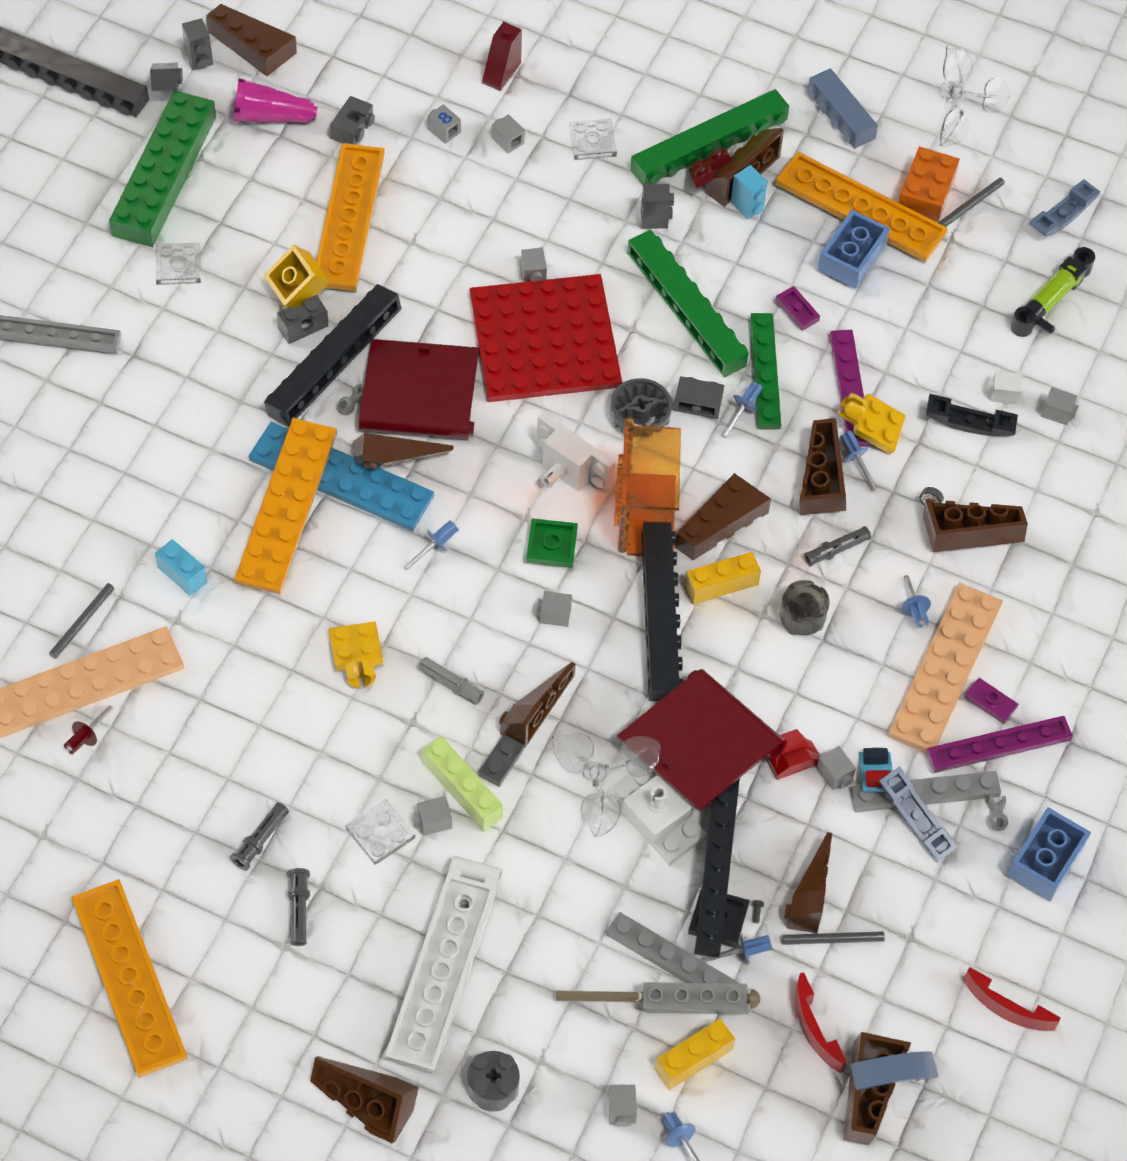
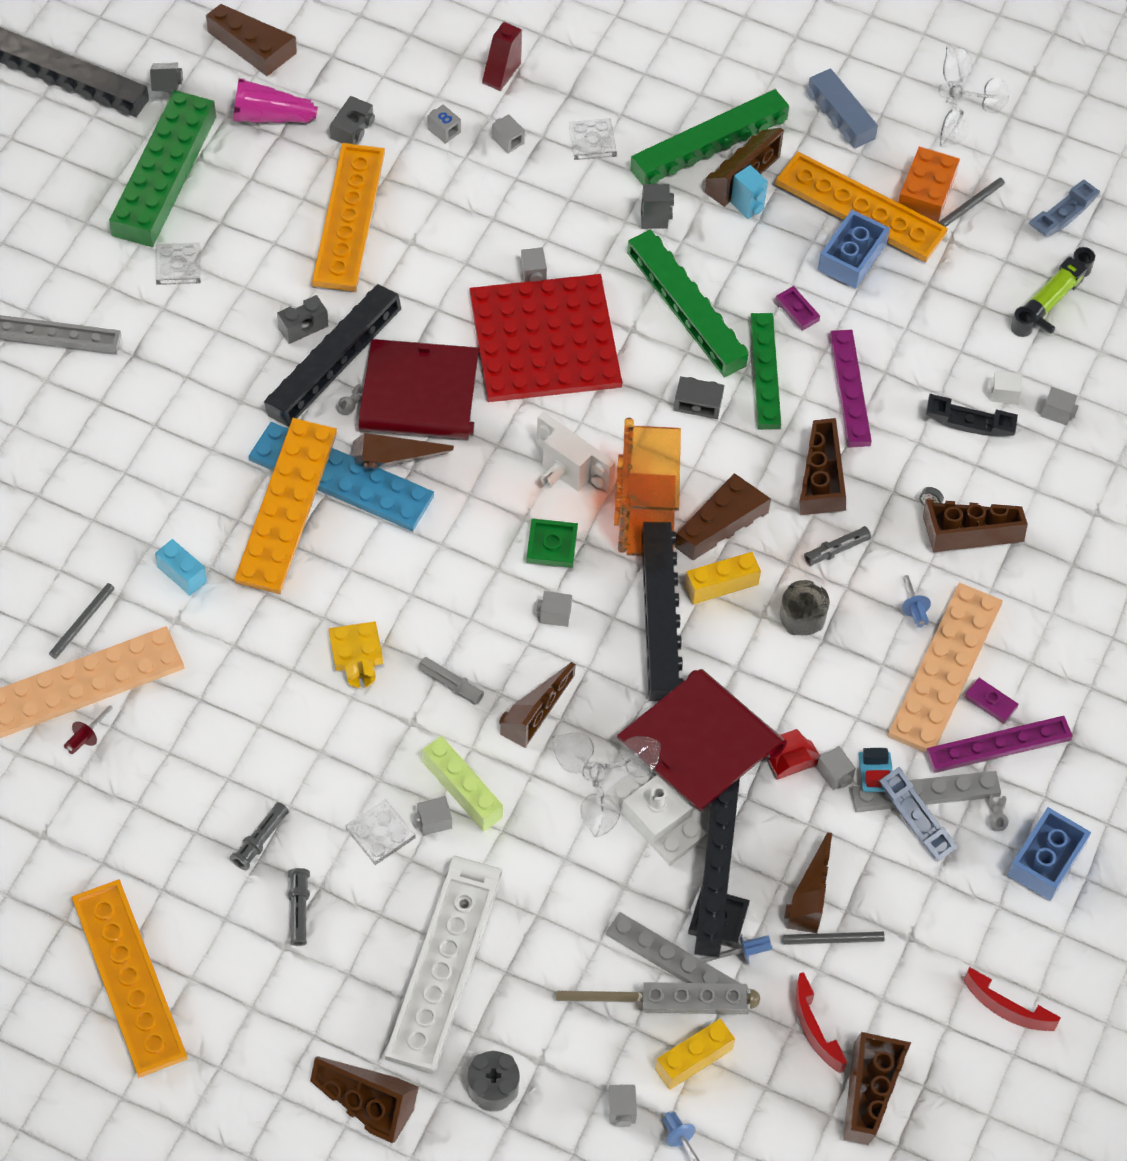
(197, 44): dark grey brick -> none
(296, 277): yellow brick -> none
(438, 538): medium blue piece -> none
(501, 760): dark grey plate -> none
(640, 400): dark grey gear -> none
(703, 170): dark red plate -> none
(745, 402): medium blue piece -> none
(758, 904): dark grey piece -> none
(856, 452): medium blue piece -> none
(873, 420): yellow plate -> none
(894, 1069): sand blue slope -> none

